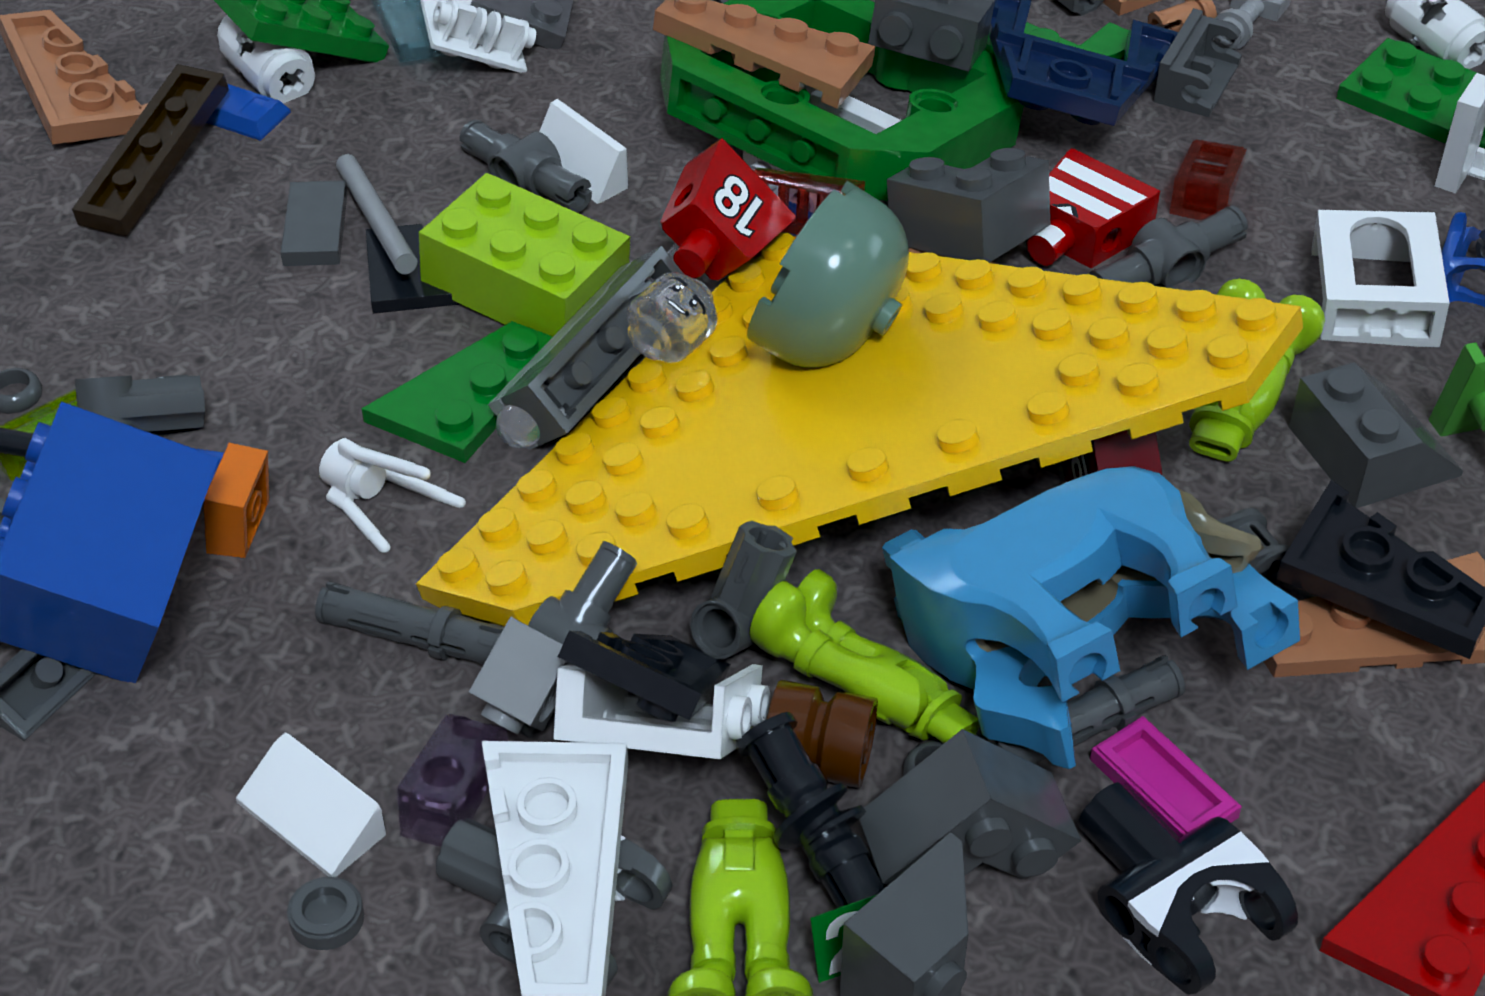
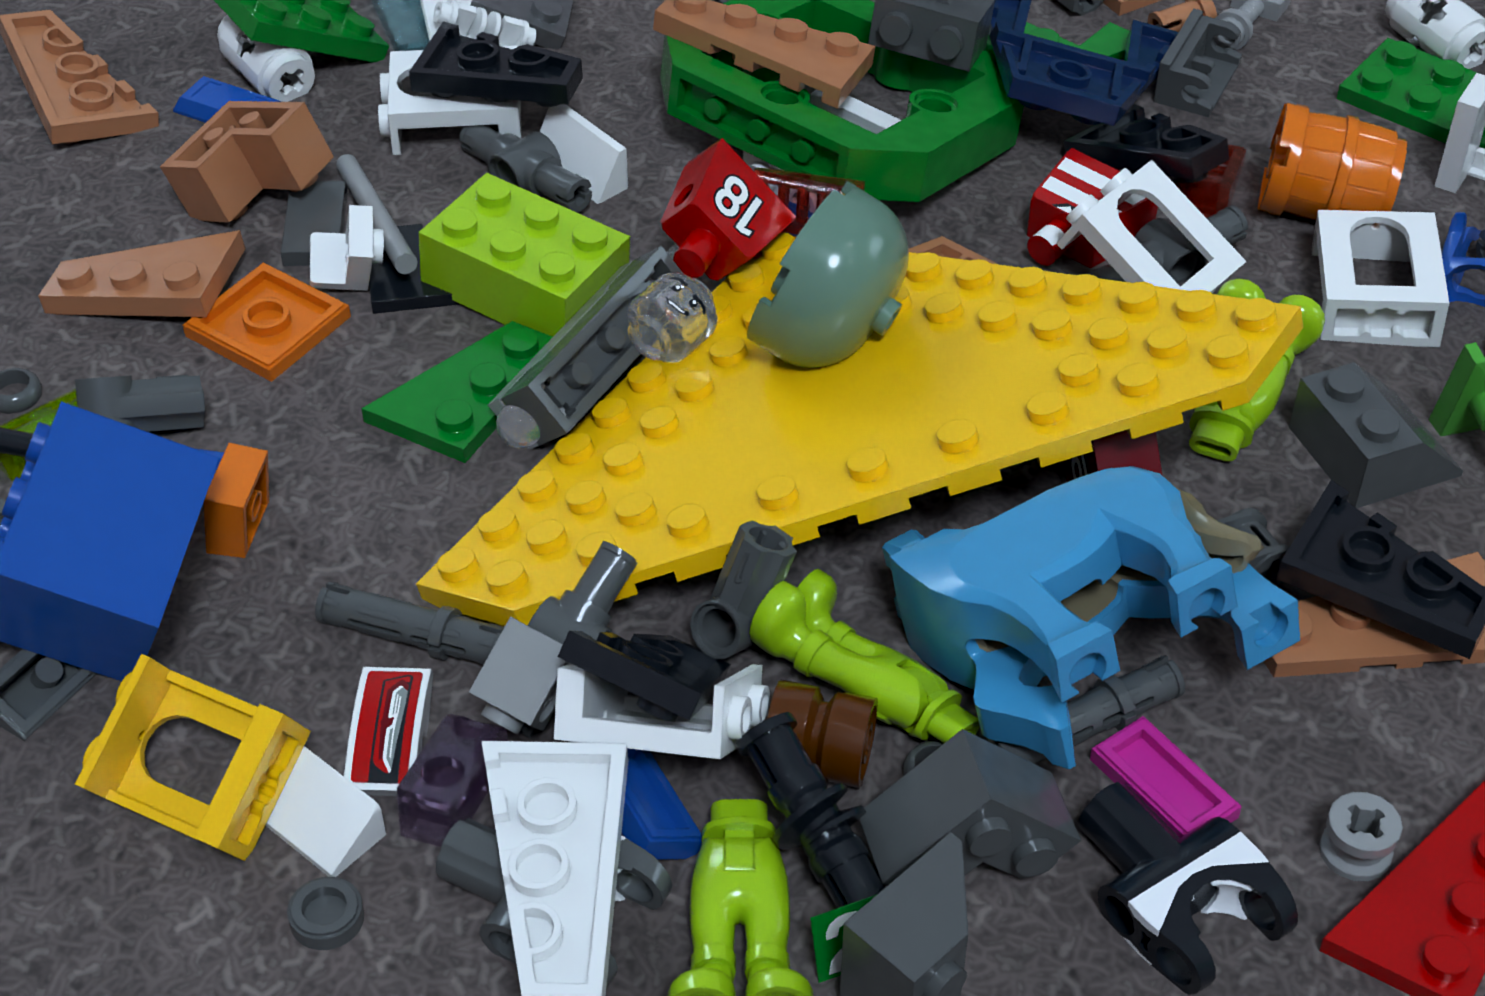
(146, 281): none -> nougat wing
(150, 150): dark brown plate -> none
(244, 151): none -> nougat brick
(250, 786): none -> yellow panel
(267, 321): none -> orange tile
(347, 258): none -> white bracket
(362, 473): white plant -> none
(387, 727): none -> slope
(410, 112): none -> white panel
(484, 69): none -> black wing
(654, 812): none -> blue tile
(972, 209): dark grey brick -> none
(1105, 231): none -> white panel
(1135, 140): none -> black wing
(1330, 165): none -> orange piece
(1369, 850): none -> light grey wheel

